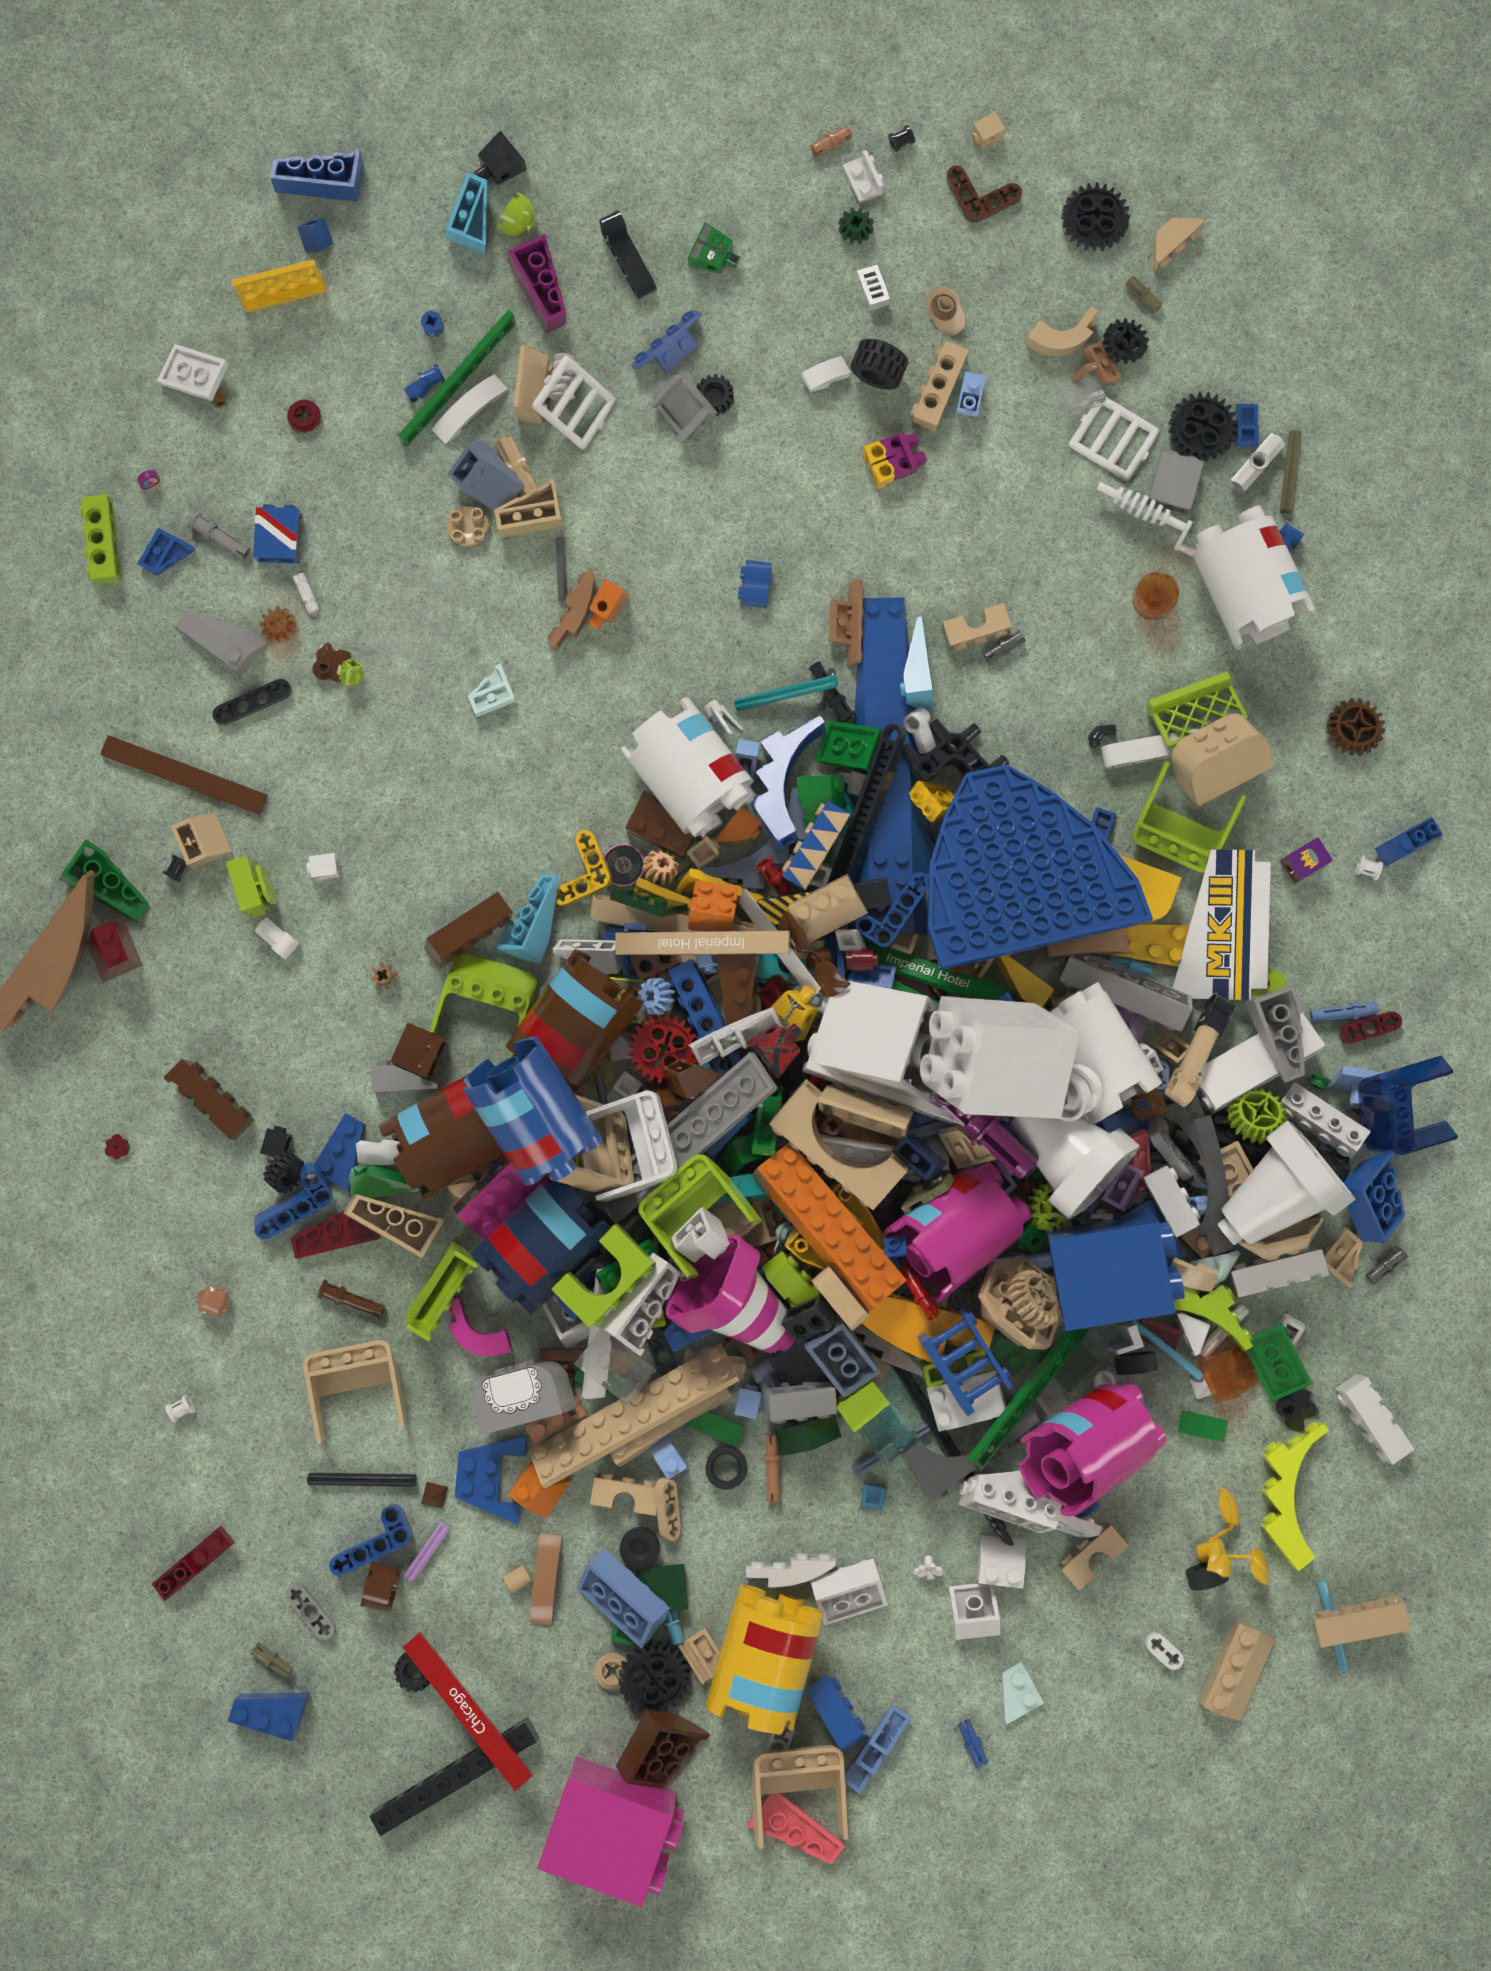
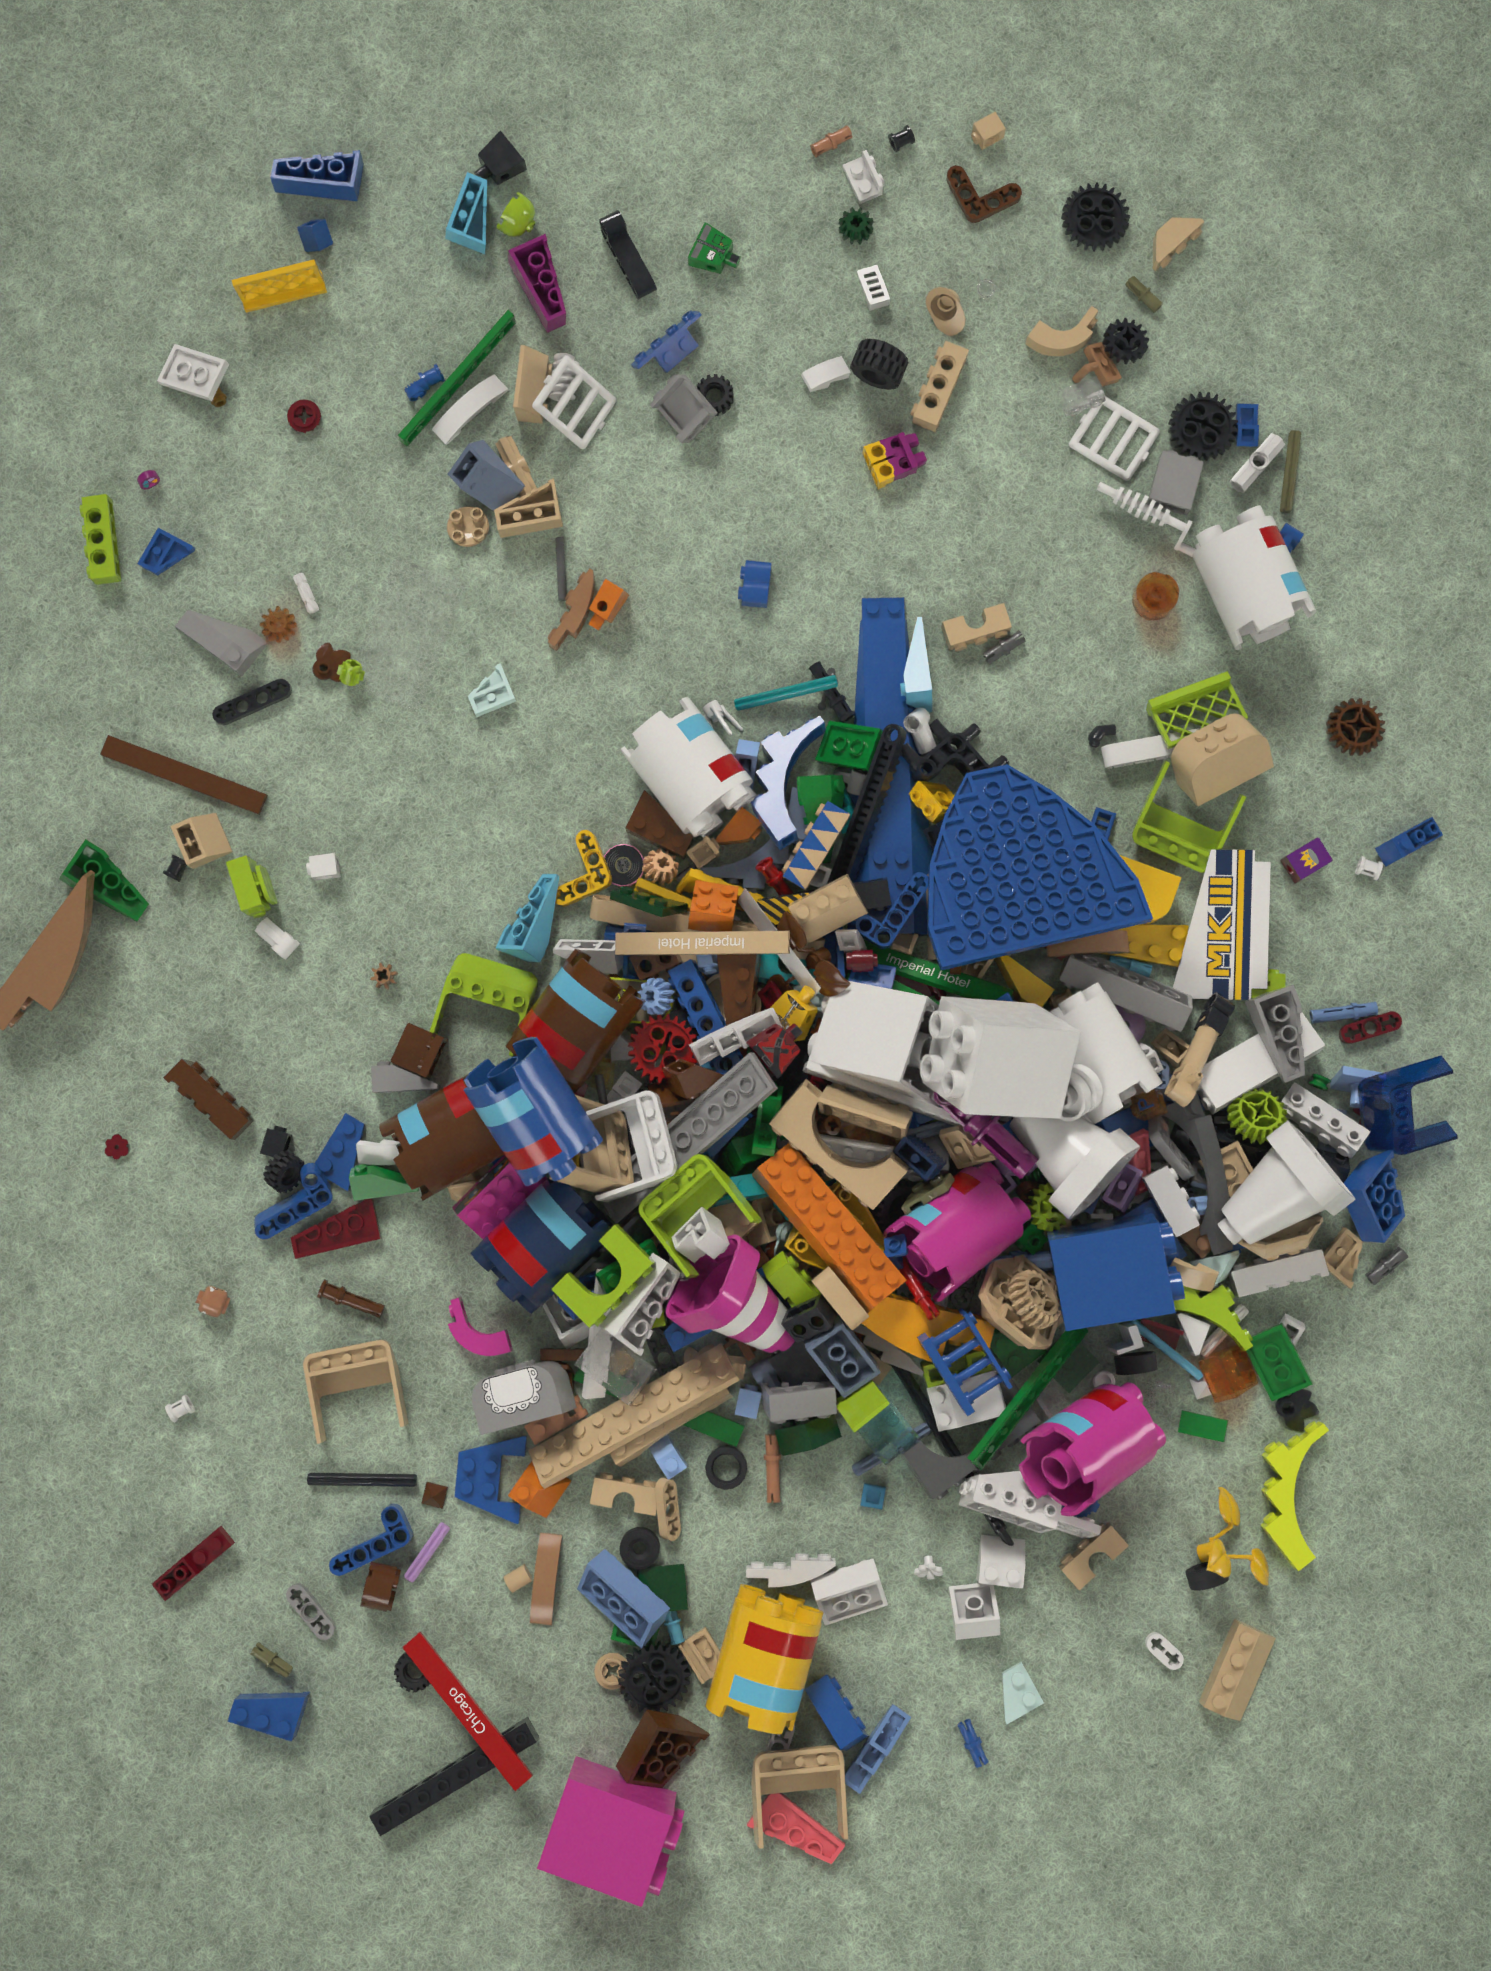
(113, 950): dark red slope -> none
(211, 531): light grey pin -> none
(276, 534): panel -> none
(399, 1225): tan wedge -> none
(434, 328): blue wheel -> none
(438, 1290): lime windscreen -> none
(467, 930): reddish brown wedge -> none
(846, 622): medium nougat bracket -> none
(971, 394): light blue slope -> none
(1327, 1605): medium azure bar -> none
(1361, 1621): tan wedge -> none
(1373, 1418): white wedge -> none

